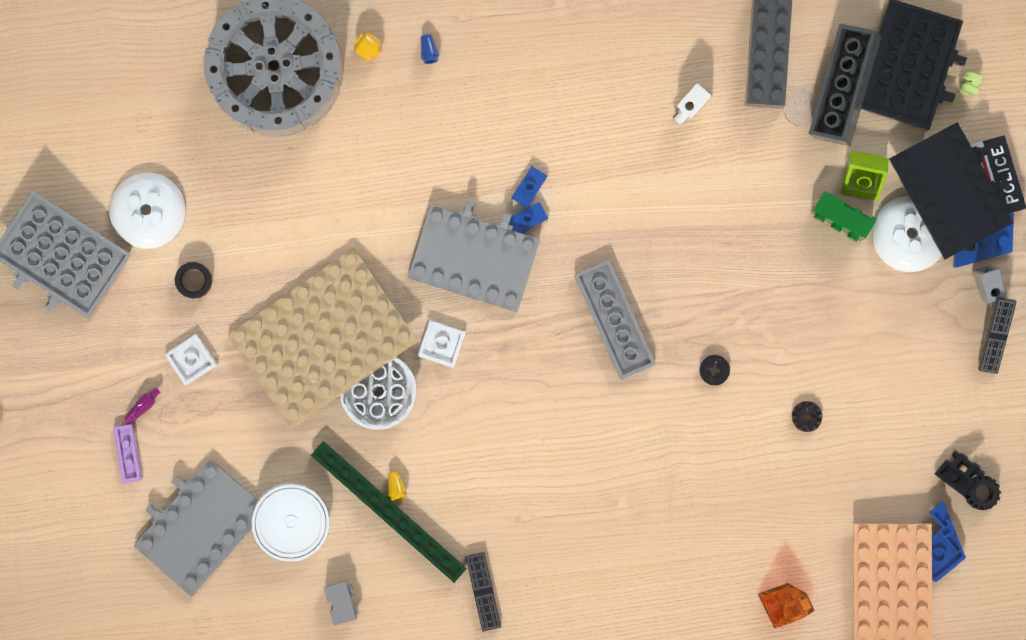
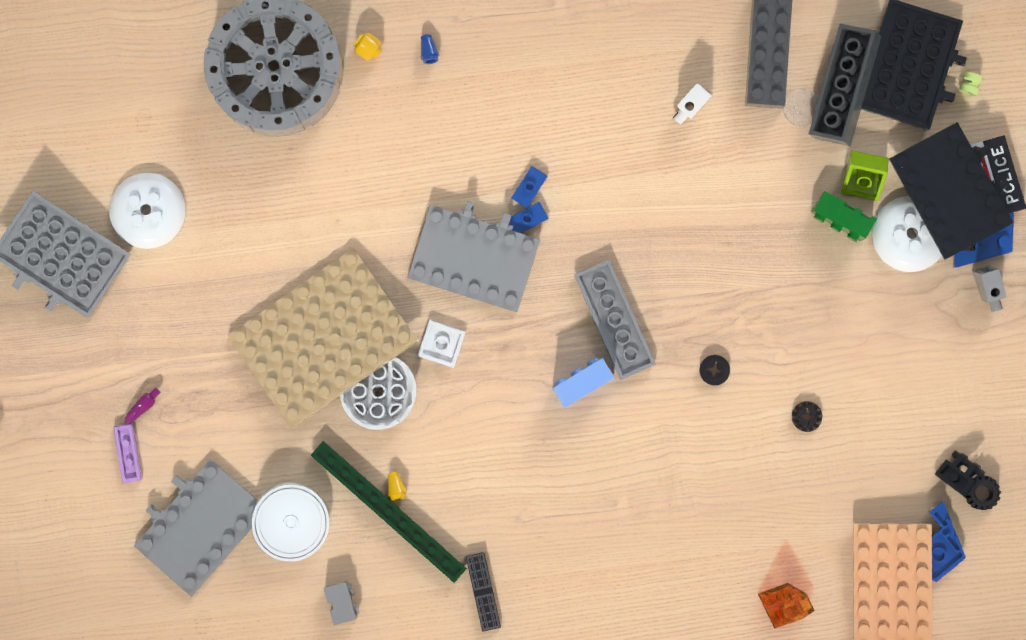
(191, 359): white tile -> none
(196, 294): black tyre -> none
(582, 382): none -> light blue brick
(997, 335): black tile -> none

